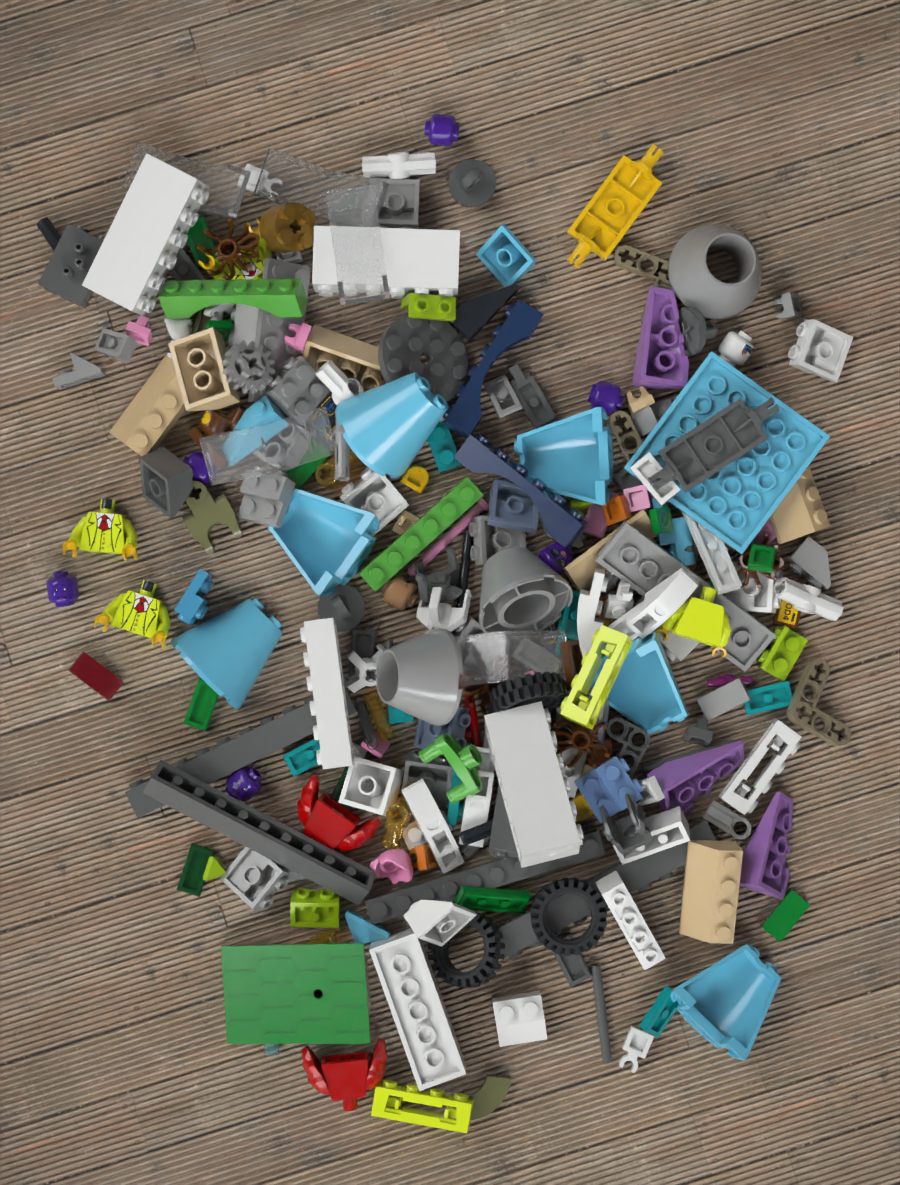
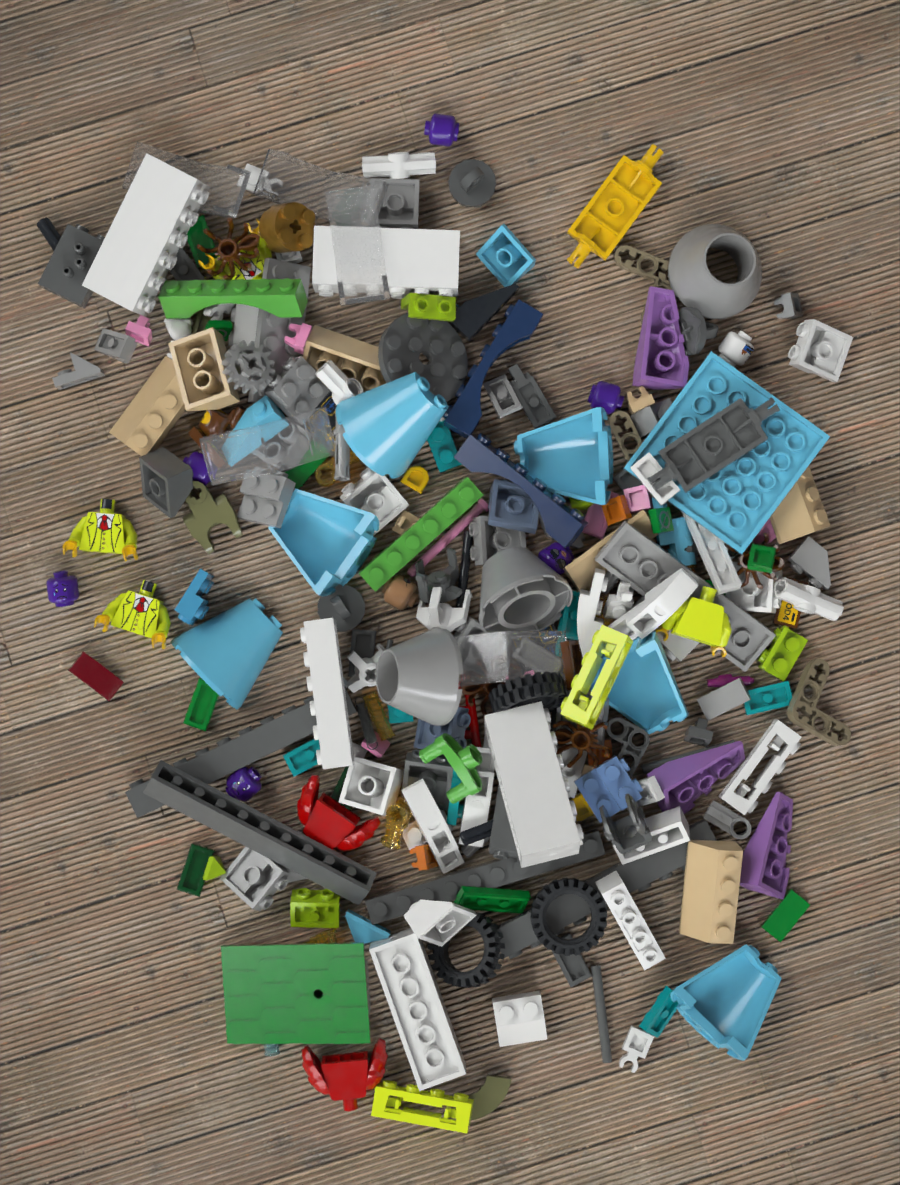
(393, 864): bright pink hair -> none

